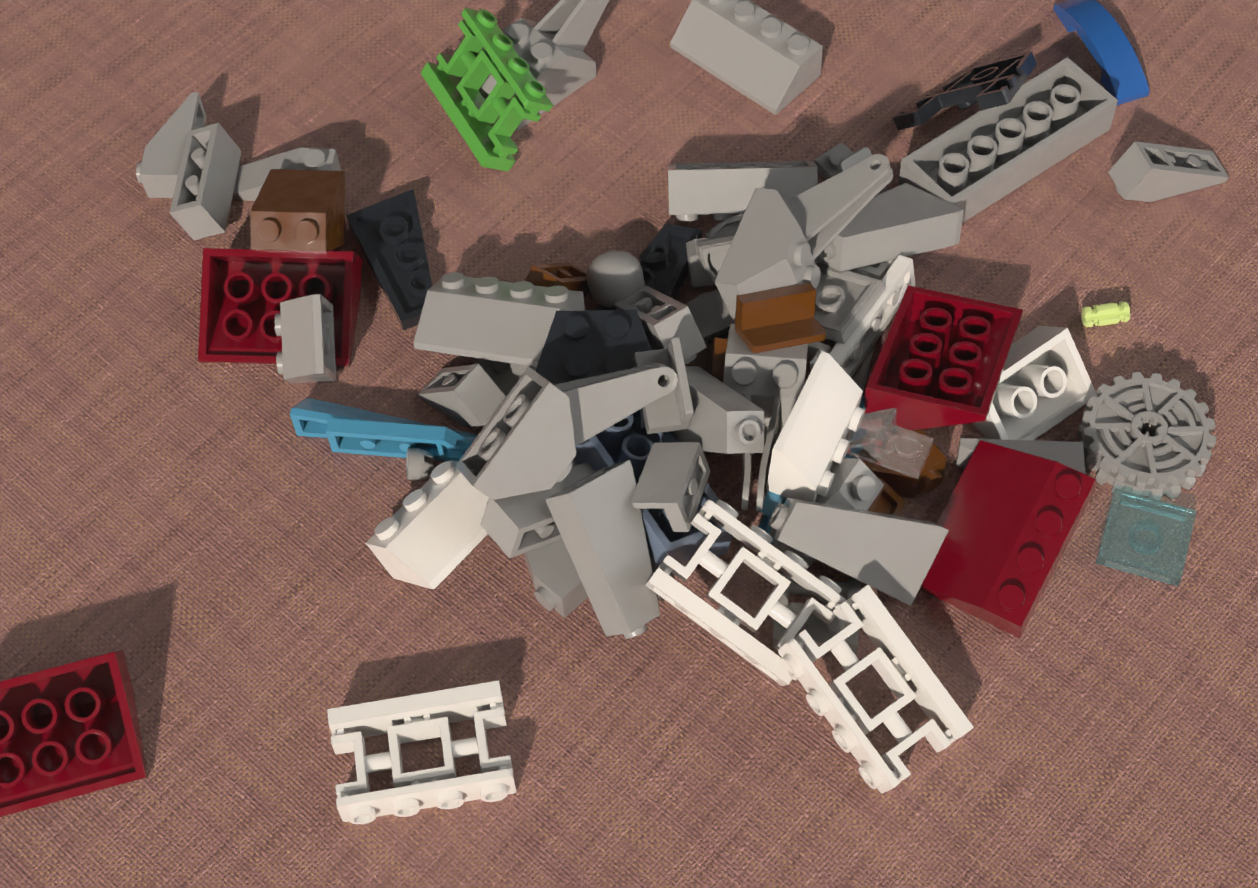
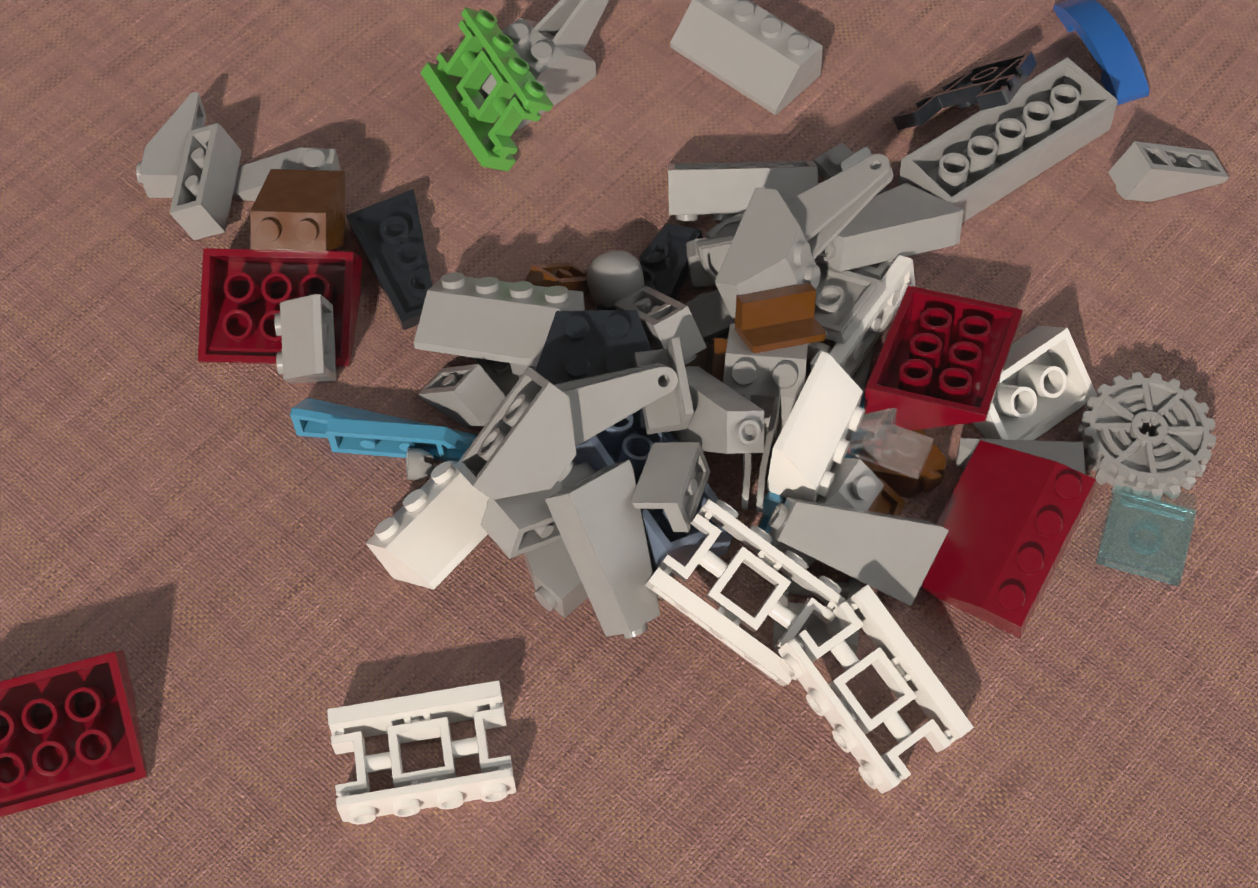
(1105, 314): yellowish green piece -> none

